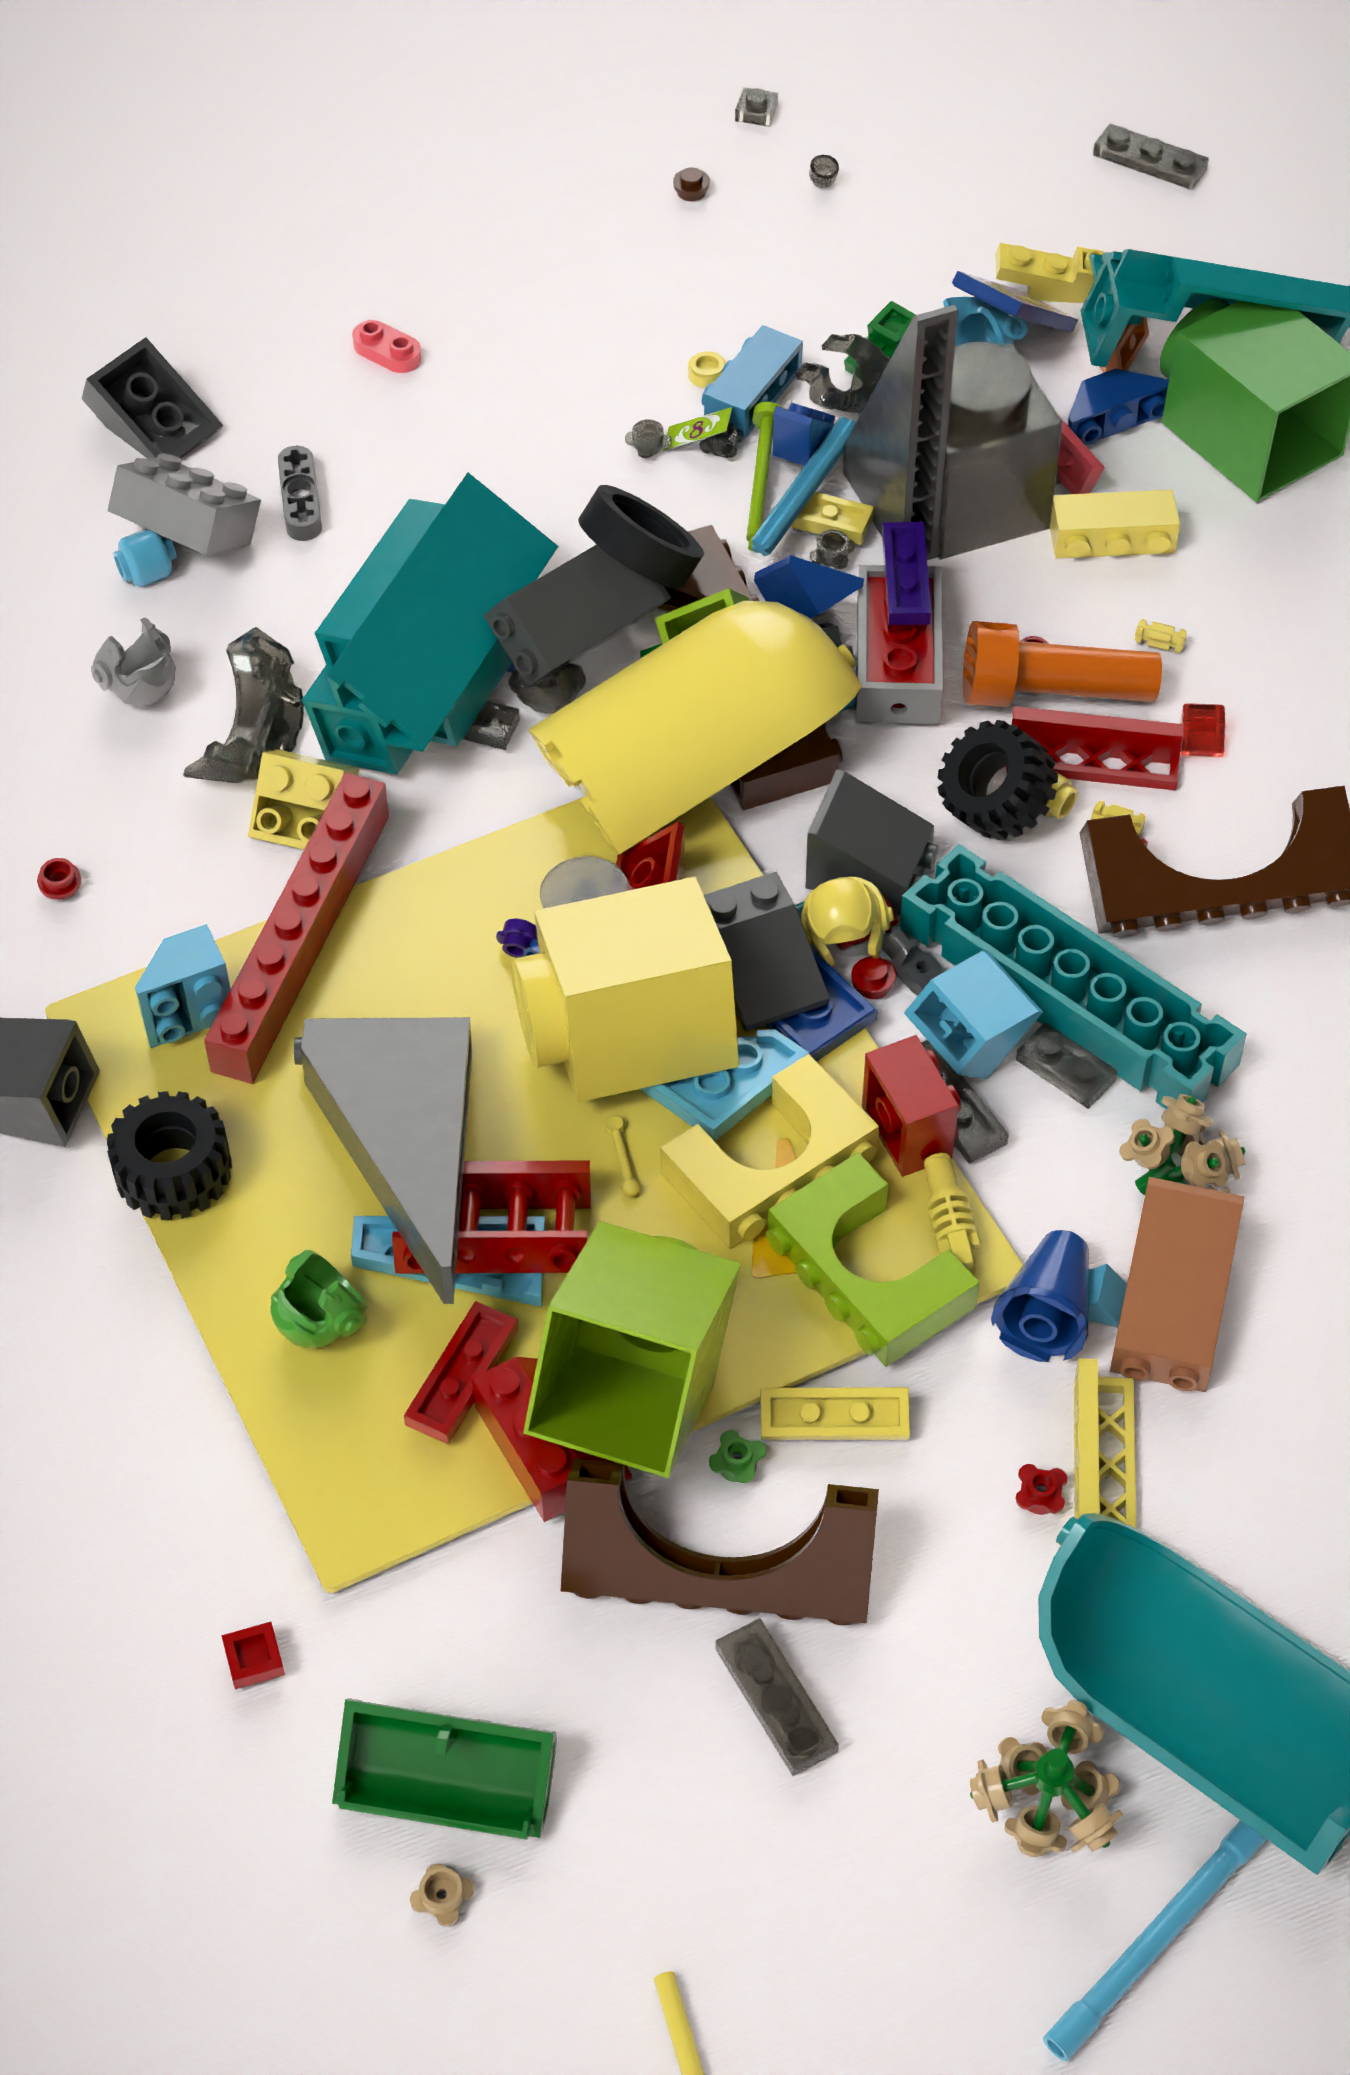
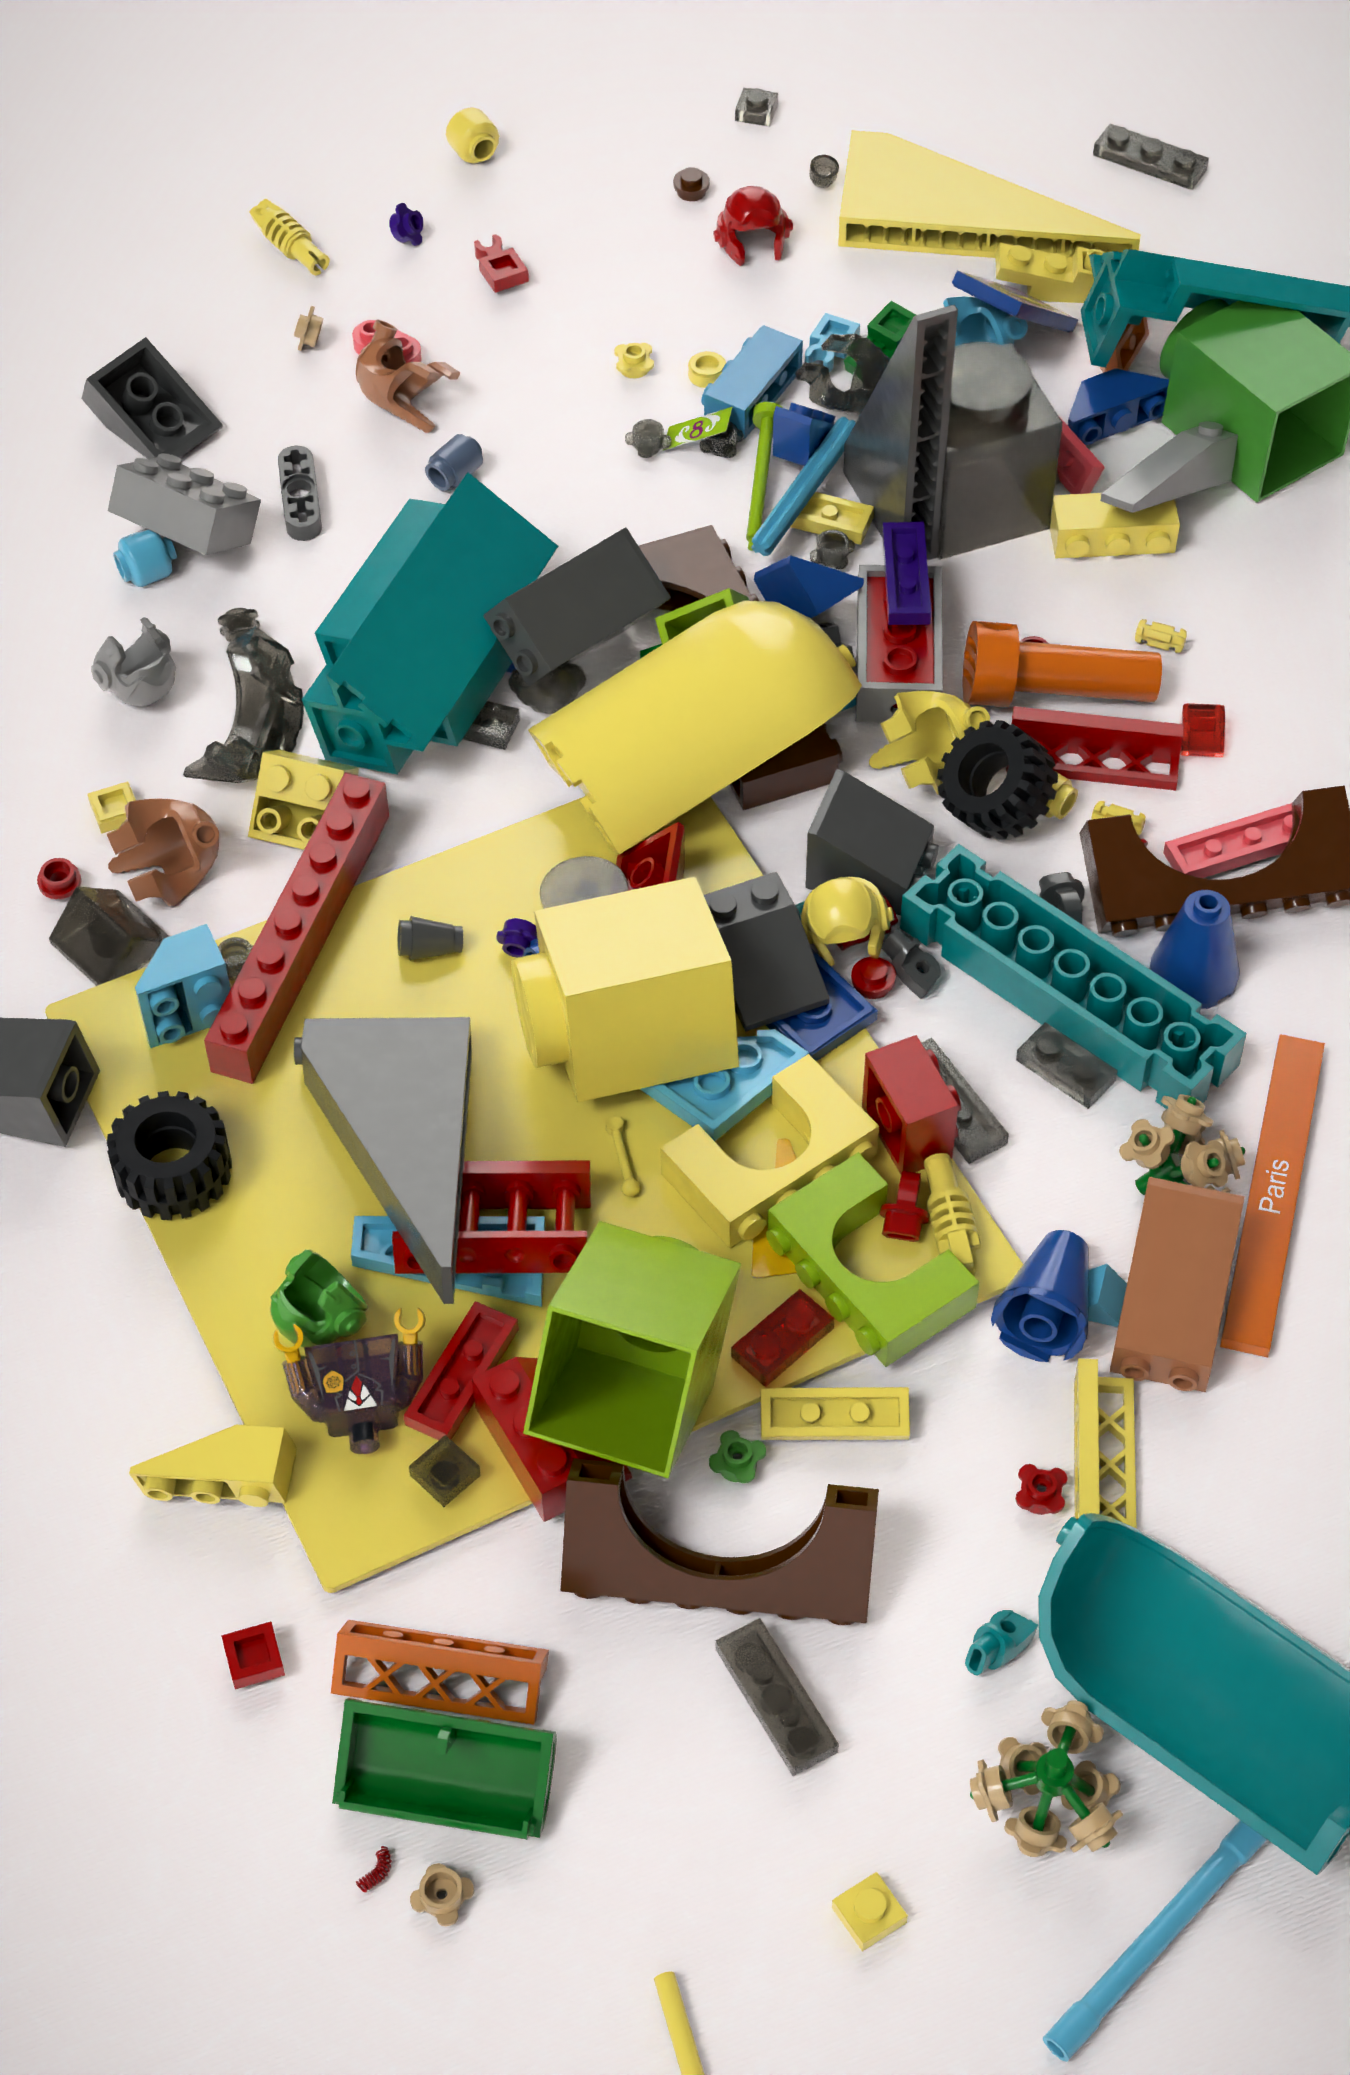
(105, 934): none -> clear smoke slope
(109, 805): none -> light yellow tile
(177, 839): none -> nougat piece
(231, 1464): none -> light yellow slope
(234, 953): none -> clear smoke plate
(237, 622): none -> clear smoke plate
(288, 236): none -> light yellow hinge
(308, 329): none -> tan plate
(357, 1382): none -> torso
(379, 1869): none -> red leg
(393, 382): none -> nougat piece
(406, 224): none -> dark purple plate
(428, 938): none -> dark grey cone
(441, 1652): none -> orange fence
(444, 1471): none -> clear smoke plate
(453, 461): none -> sand blue brick
(472, 135): none -> light yellow head
(500, 267): none -> plate
(634, 359): none -> light yellow plate
(640, 536): black tyre -> none
(751, 210): none -> red helmet
(782, 1337): none -> clear red piece
(828, 325): none -> medium azure plate
(869, 1911): none -> light yellow plate
(904, 1219): none -> red piece
(924, 732): none -> light yellow piece
(930, 203): none -> light yellow slope
(973, 1015): medium azure slope -> none
(999, 1641): none -> teal piece
(1063, 893): none -> dark grey piece
(1180, 467): none -> light grey wedge
(1200, 949): none -> blue cone
(1231, 843): none -> coral plate
(1272, 1197): none -> orange tile

